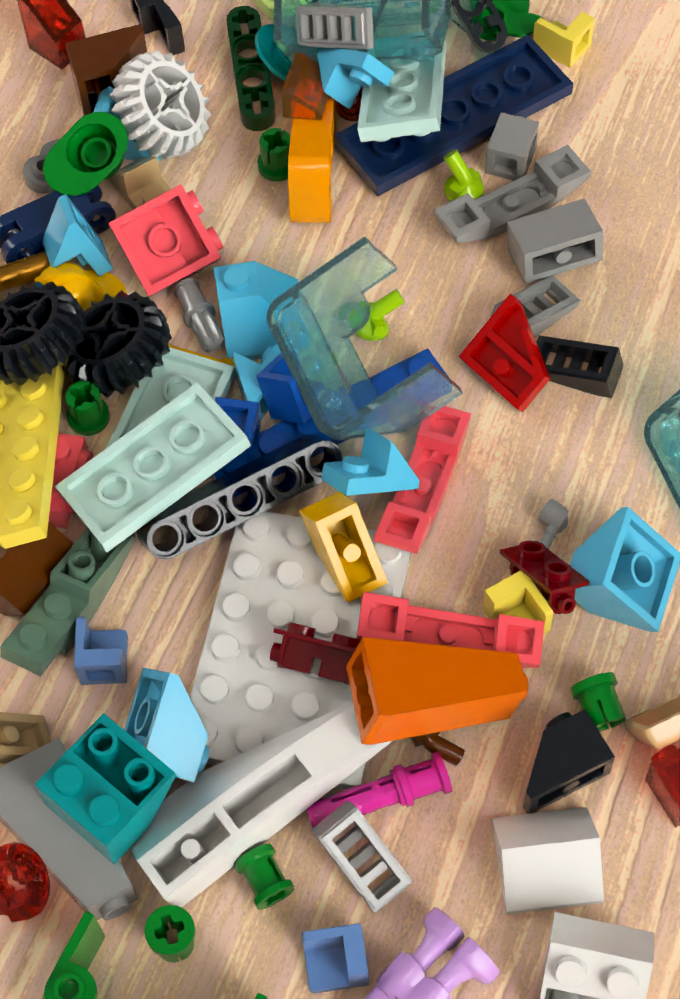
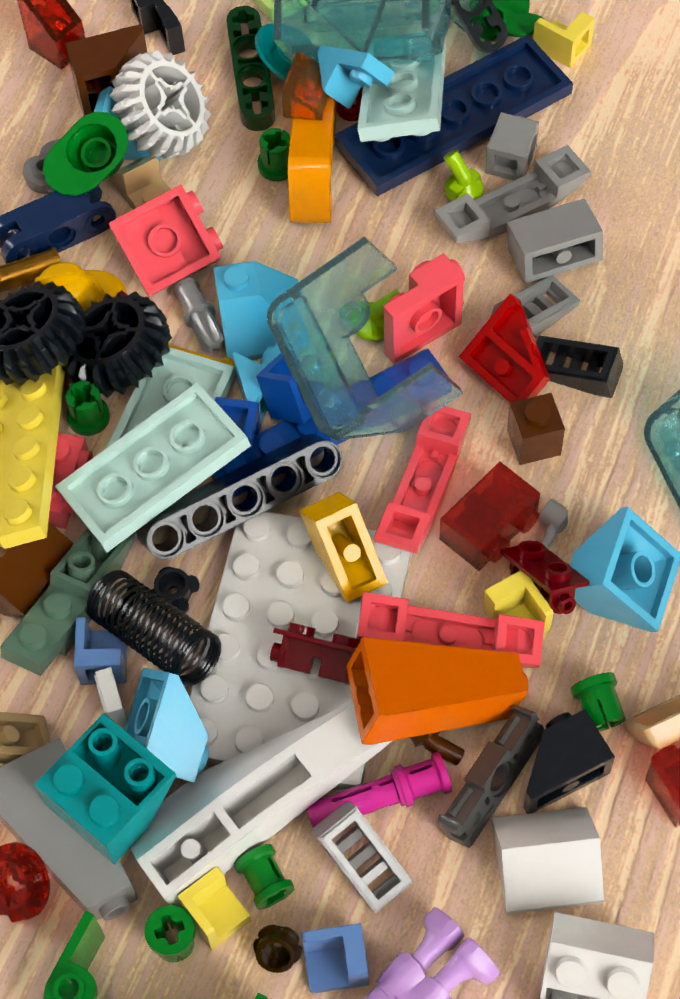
(72, 236): medium azure slope -> none
(110, 696): none -> white tile
(125, 606): none -> black piece
(175, 578): none -> black plate
(214, 908): none -> light yellow panel
(276, 958): none -> dark brown plate
(323, 24): light grey slope -> none
(376, 471): medium azure slope -> none
(426, 310): none -> coral plate
(490, 516): none -> clear red brick
(492, 777): none -> dark grey piece
(535, 428): none -> reddish brown brick

